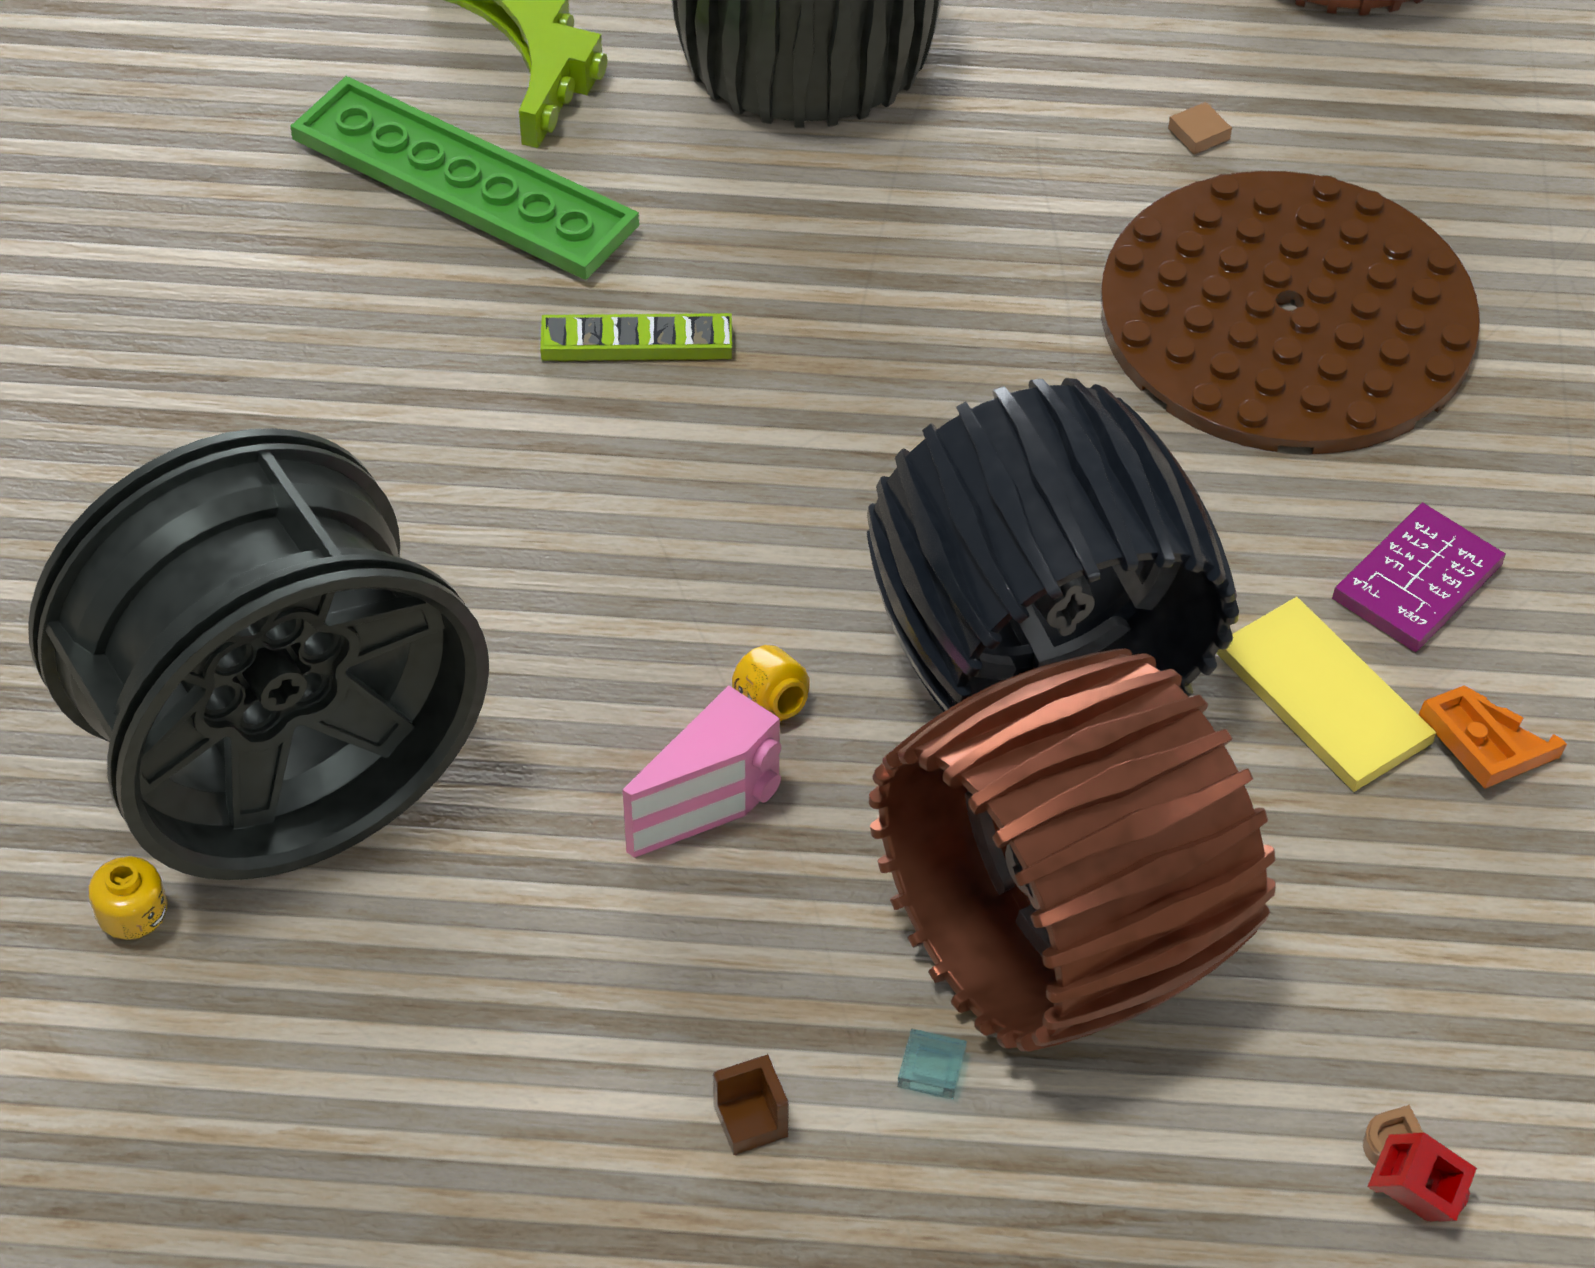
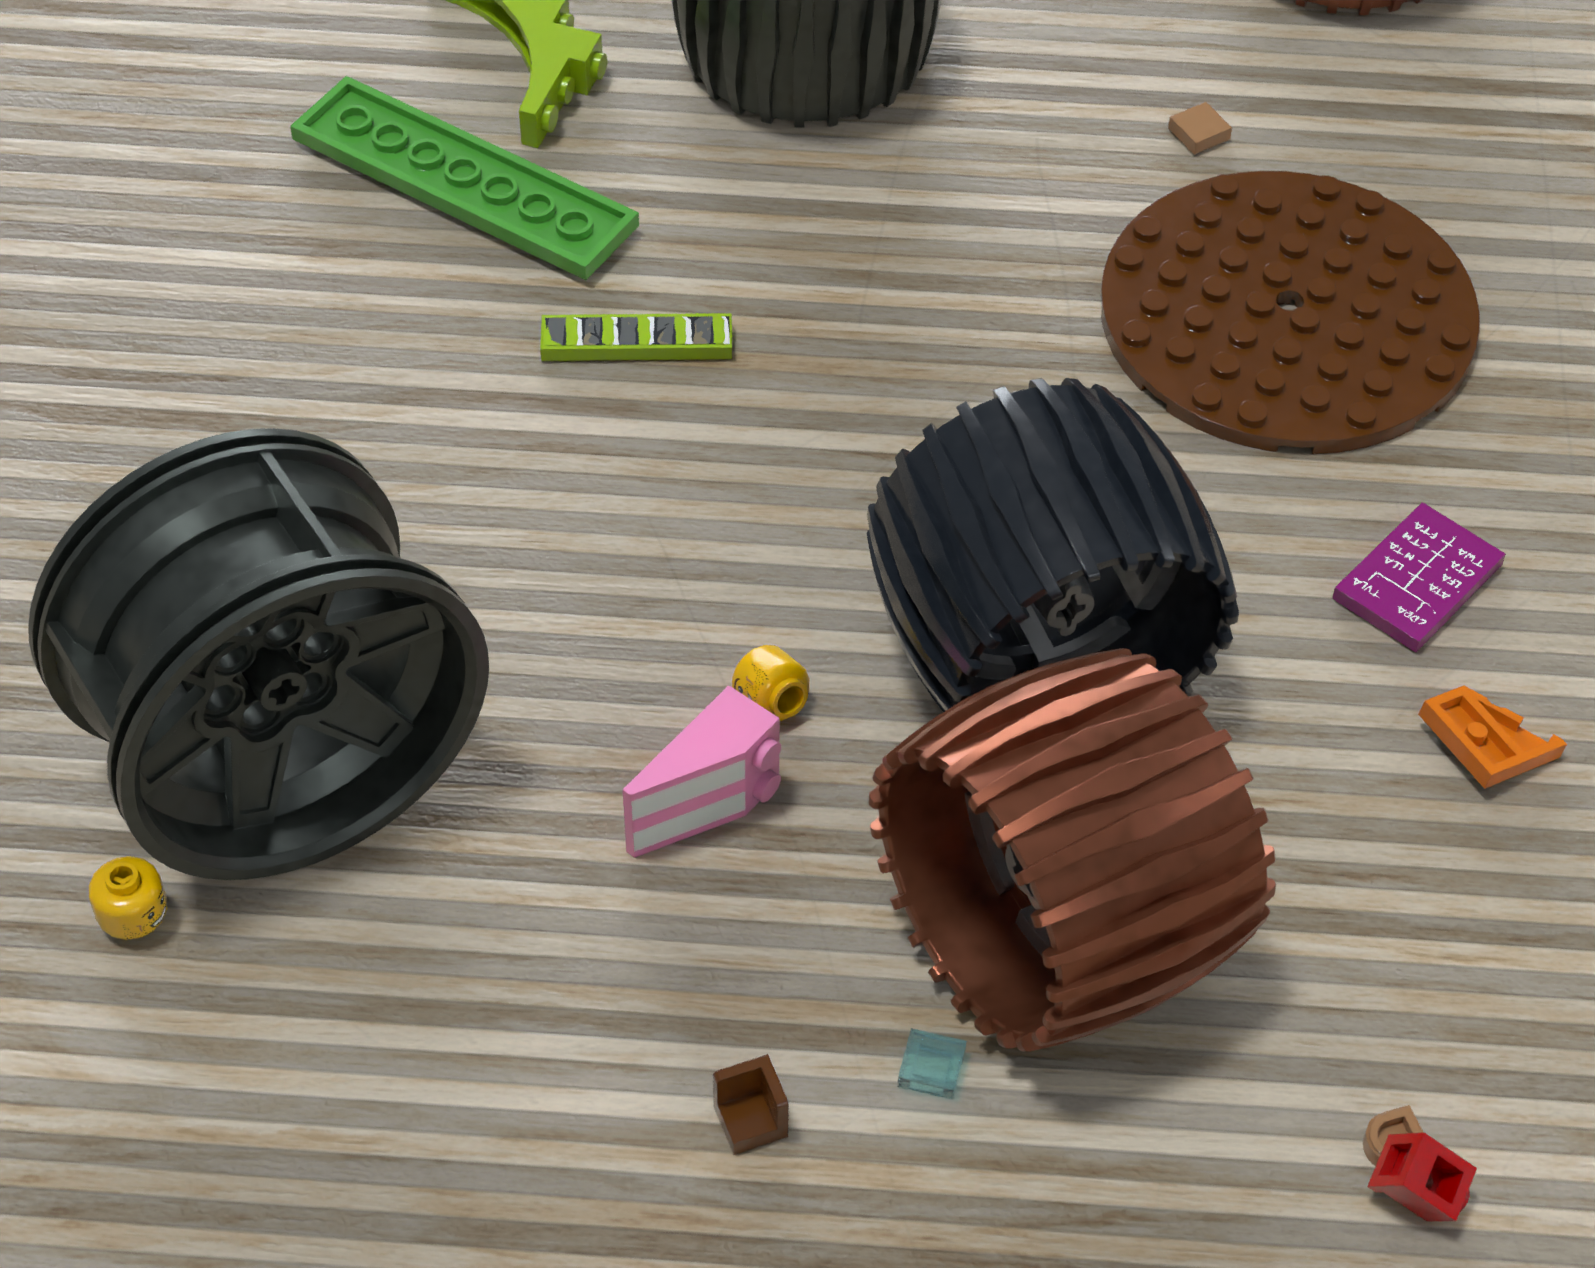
(1326, 694): light yellow tile -> none

